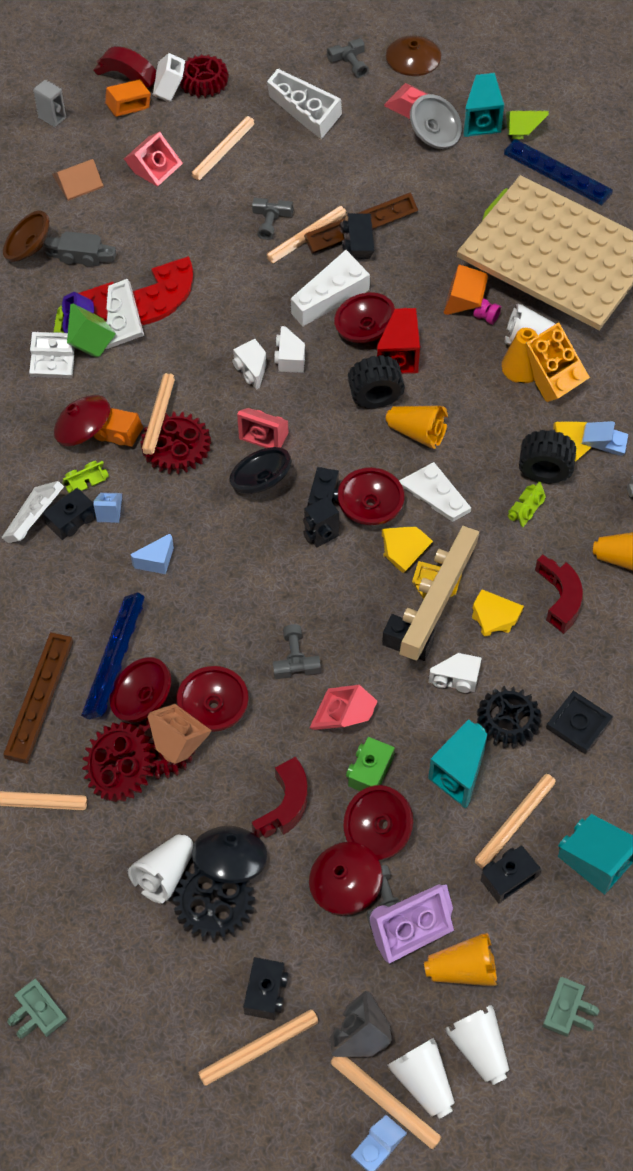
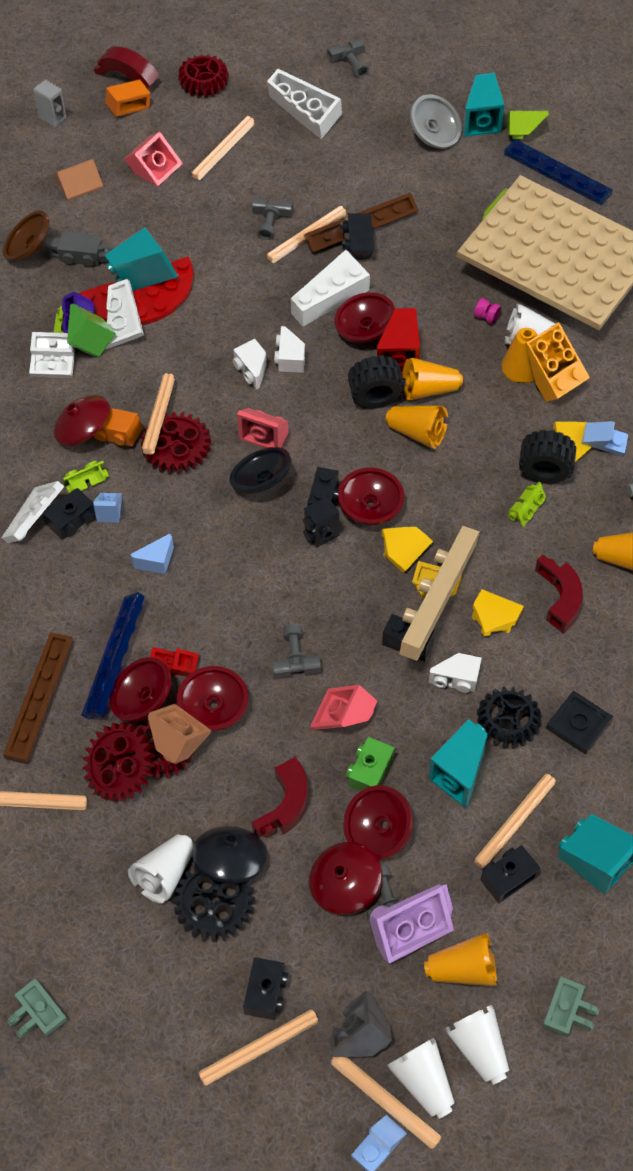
(140, 261): none -> teal slope
(168, 77): white slope -> none
(179, 662): none -> red slope
(403, 99): coral slope -> none
(413, 55): reddish brown dish -> none
(429, 379): none -> light orange cone
(437, 491): white wing -> none
(465, 290): orange slope -> none

